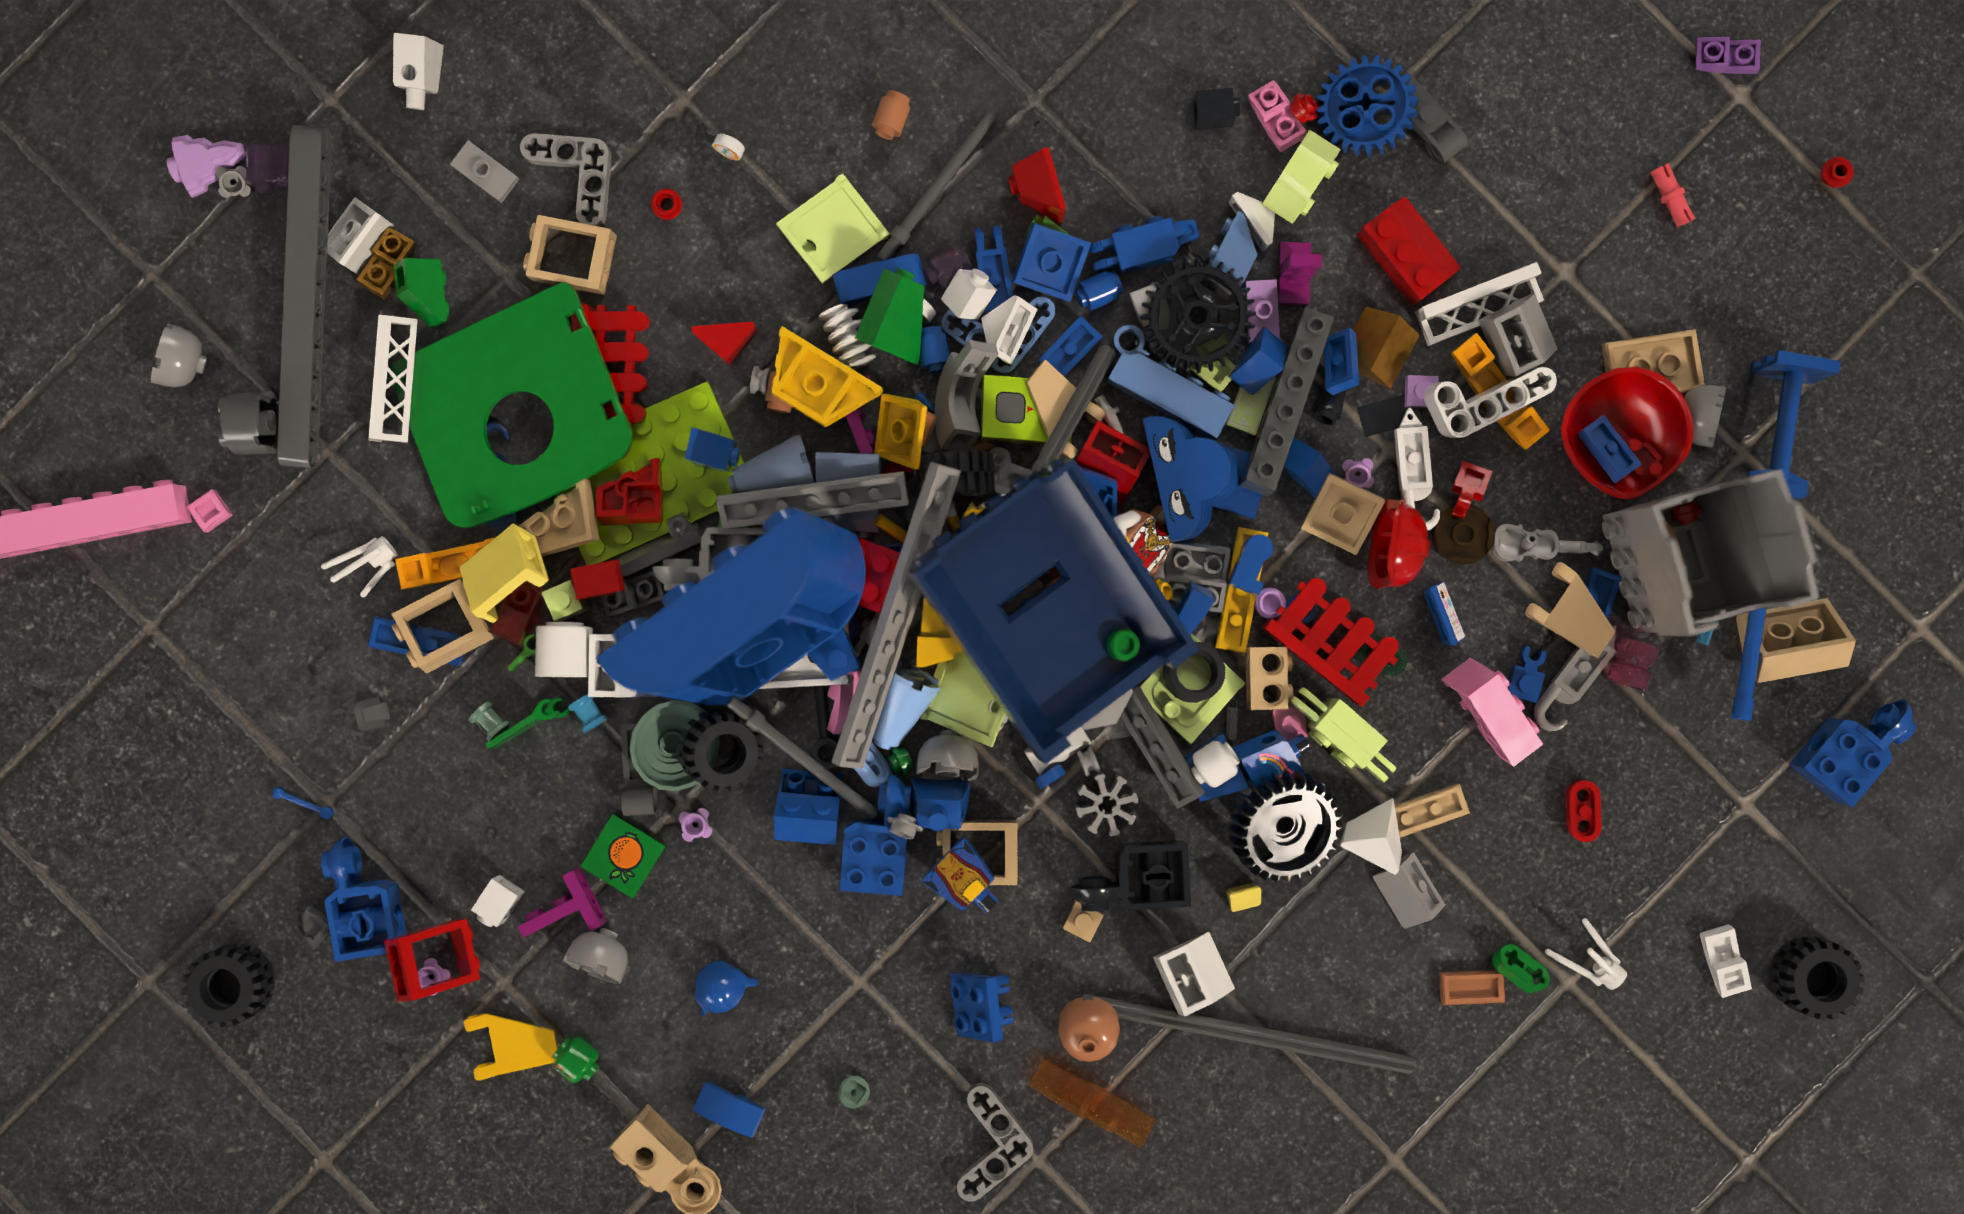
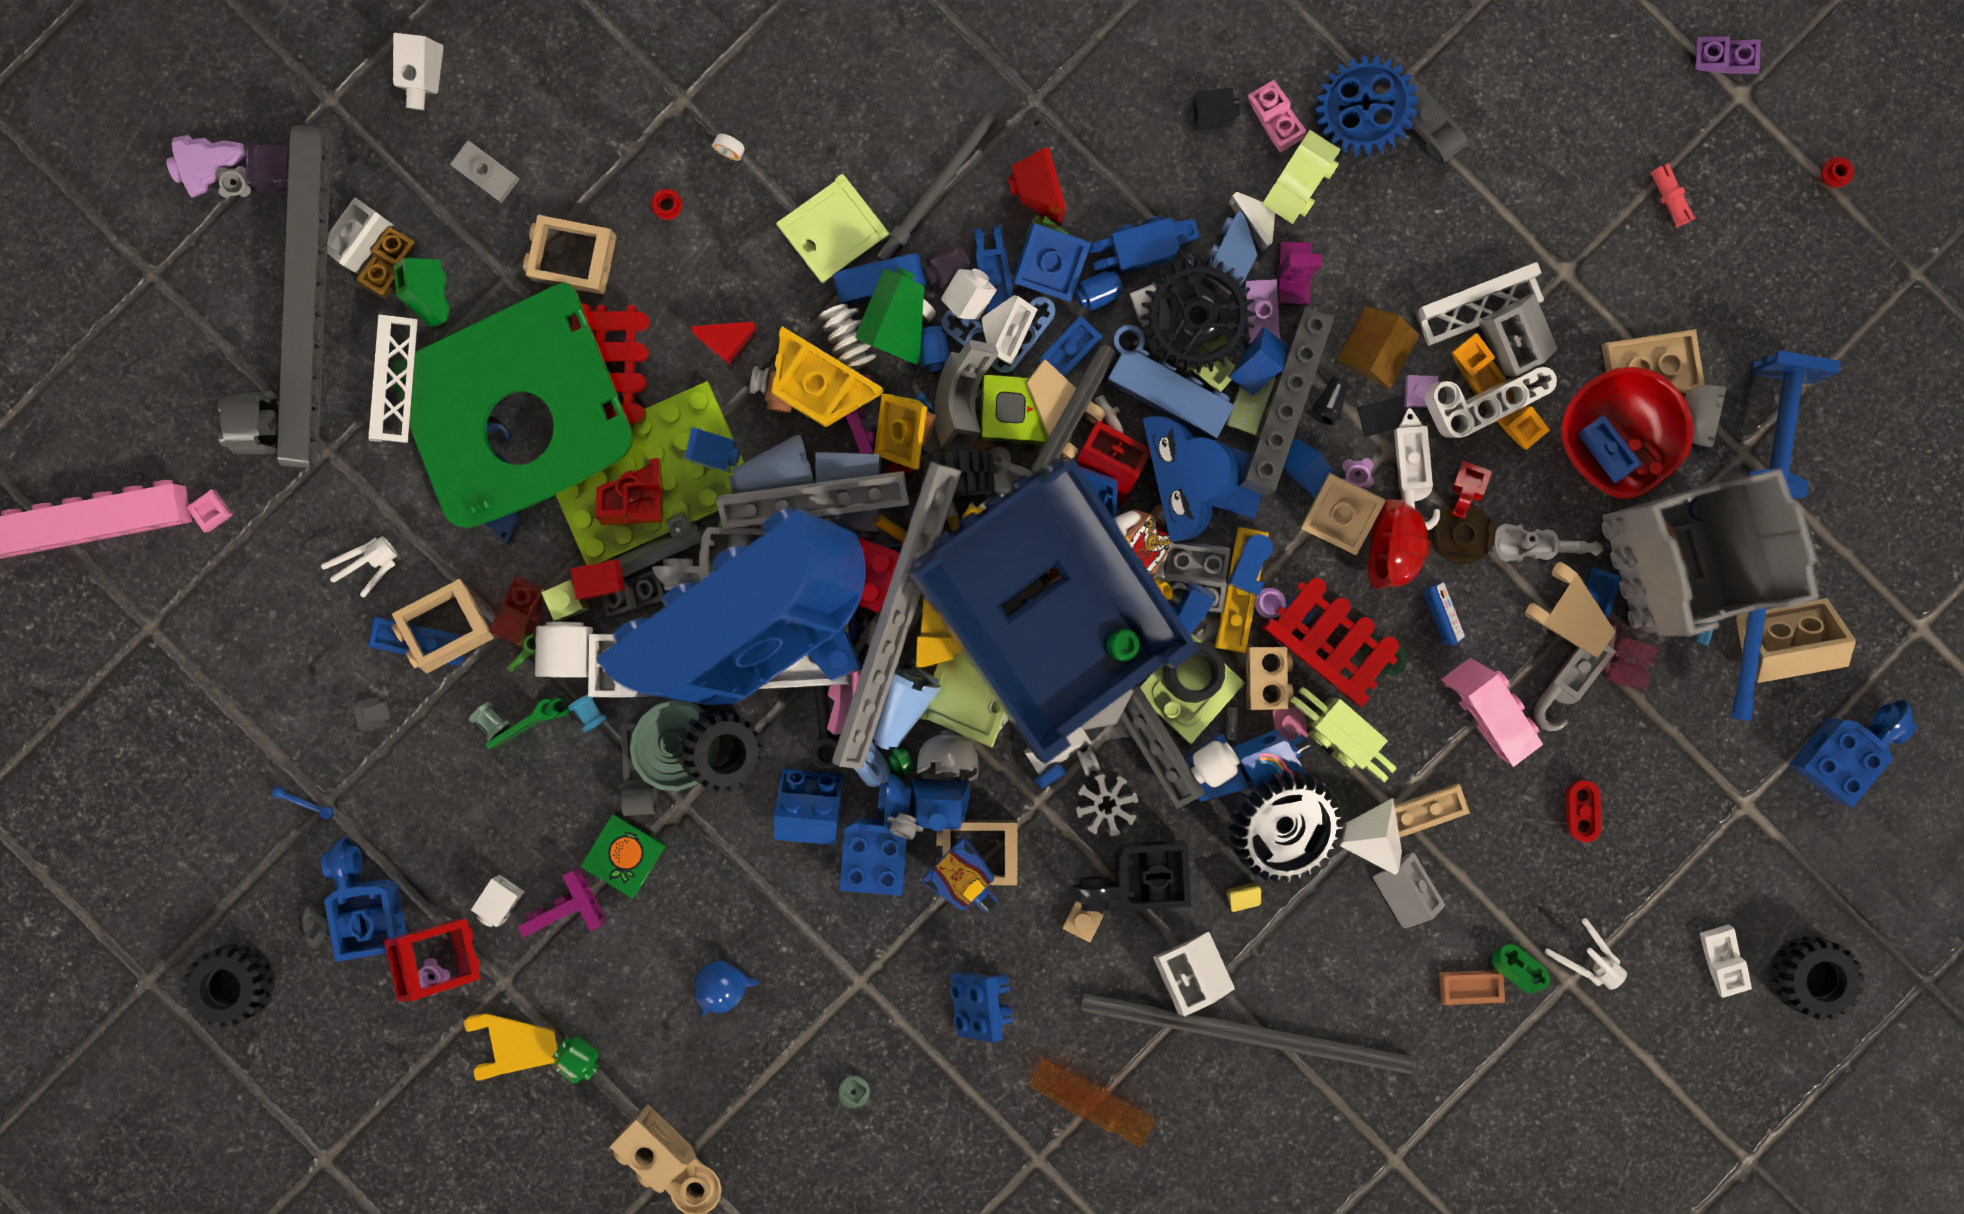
(177, 357): light grey cylinder -> none
(435, 567): light orange slope -> none
(501, 569): light yellow panel -> none
(566, 522): tan wing -> none
(581, 160): light grey beam -> none
(598, 955): light grey cylinder -> none
(691, 832): lavender plate -> none
(729, 1110): blue slope -> none
(756, 721): dark grey bar -> none
(891, 115): nougat brick -> none
(1004, 1141): light grey beam -> none
(1088, 1029): nougat cylinder -> none
(1304, 107): red plate -> none
(1341, 361): blue plate -> none
(1408, 251): red slope -> none
(1525, 679): blue plate -> none
(1686, 512): red plate -> none

